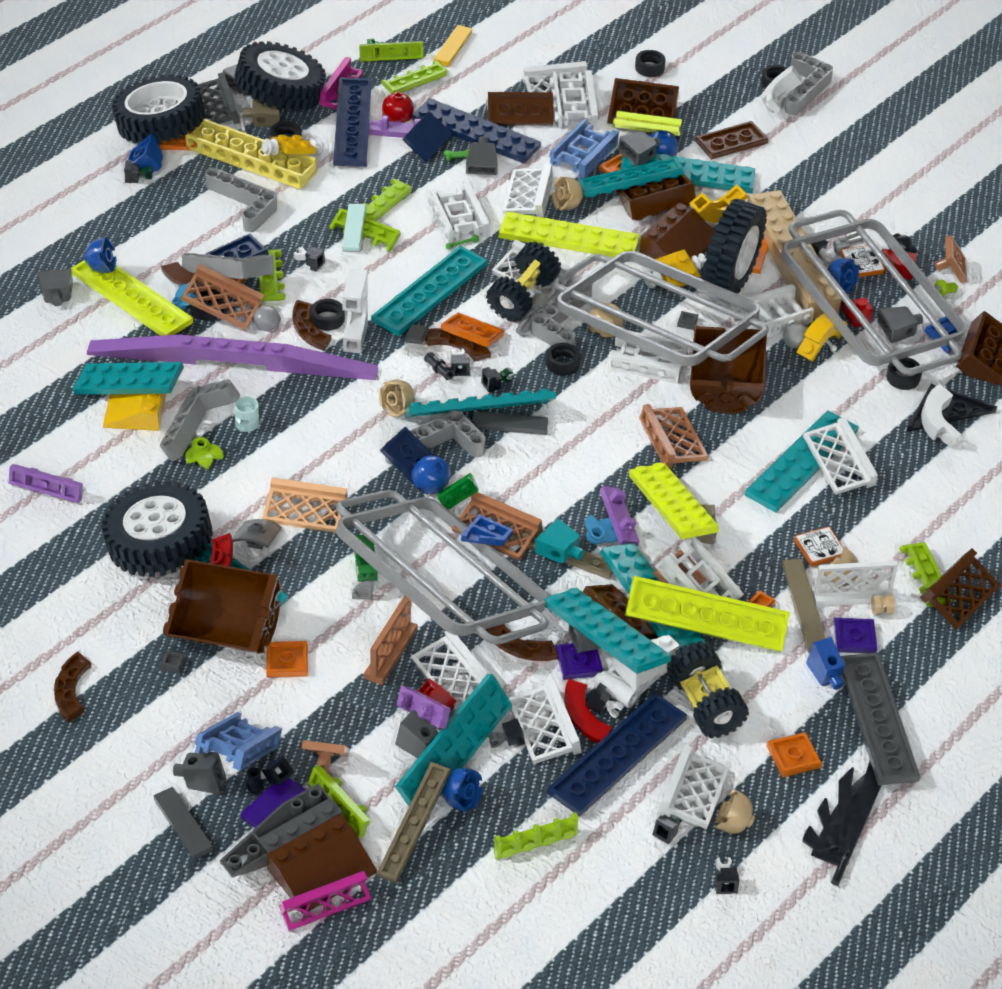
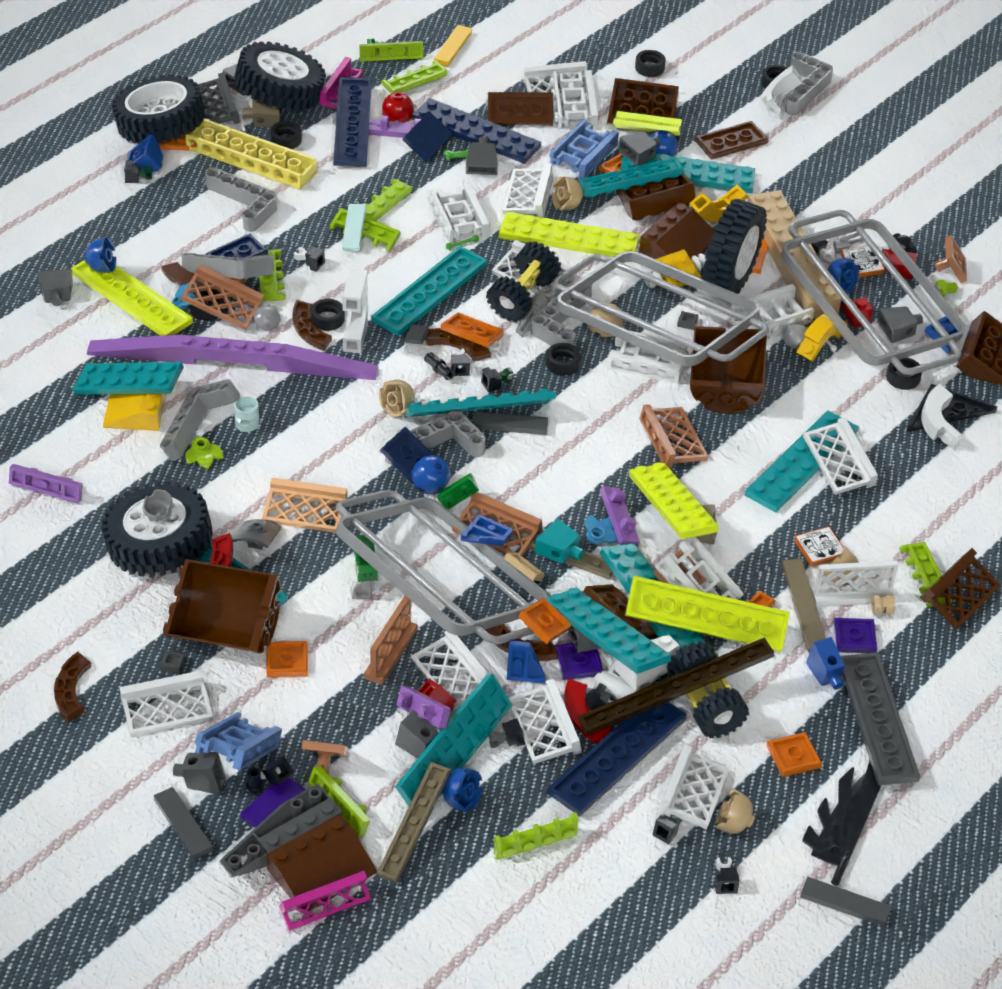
(158, 505): none -> light grey hair
(159, 688): none -> white fence
(292, 145): yellow plate -> none
(523, 663): none -> blue wing
(524, 566): none -> tan tile
(544, 620): none -> orange plate
(675, 686): none -> dark brown plate
(846, 901): none -> dark grey tile

